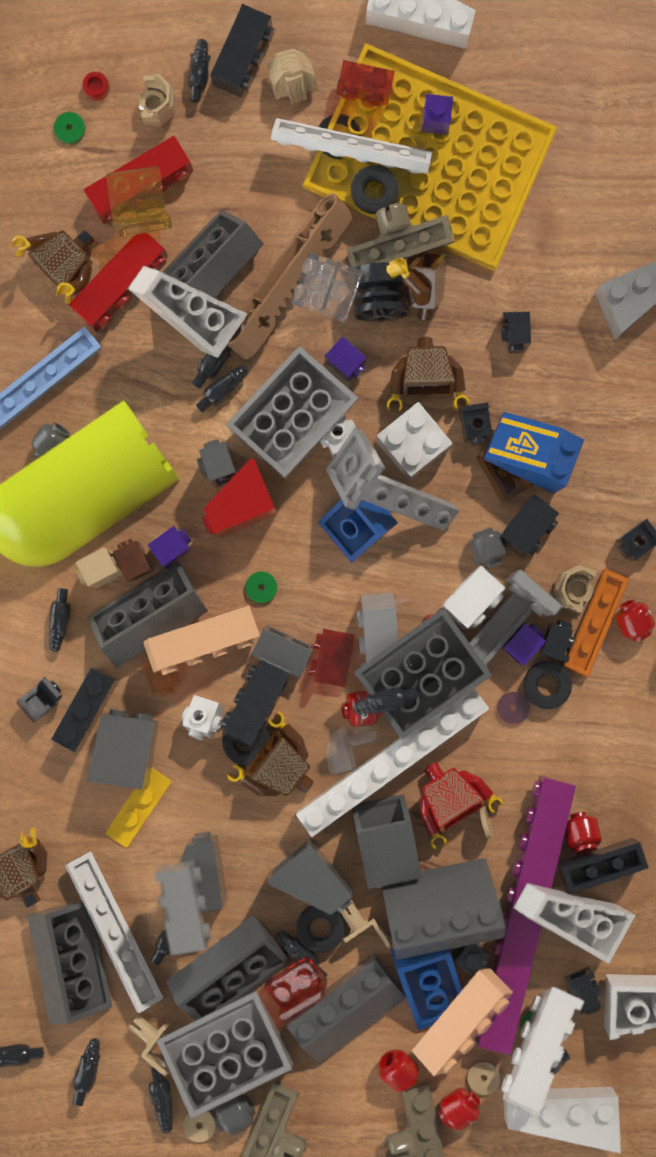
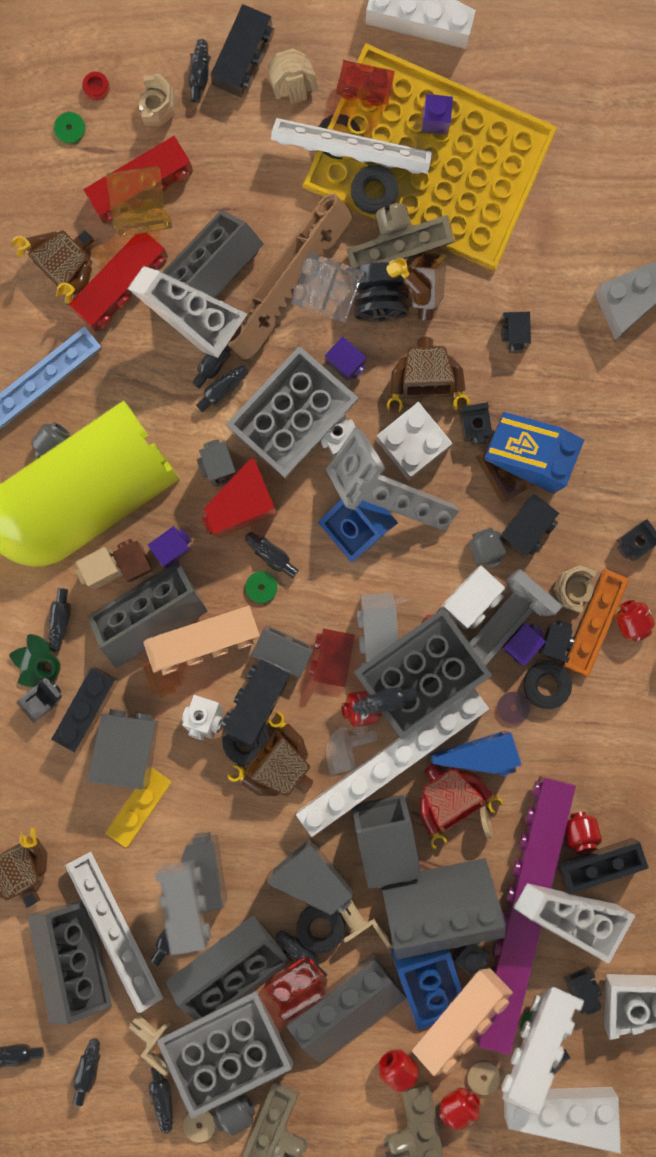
(32, 661): none -> dark green plate
(271, 554): none -> black piece
(487, 754): none -> blue slope

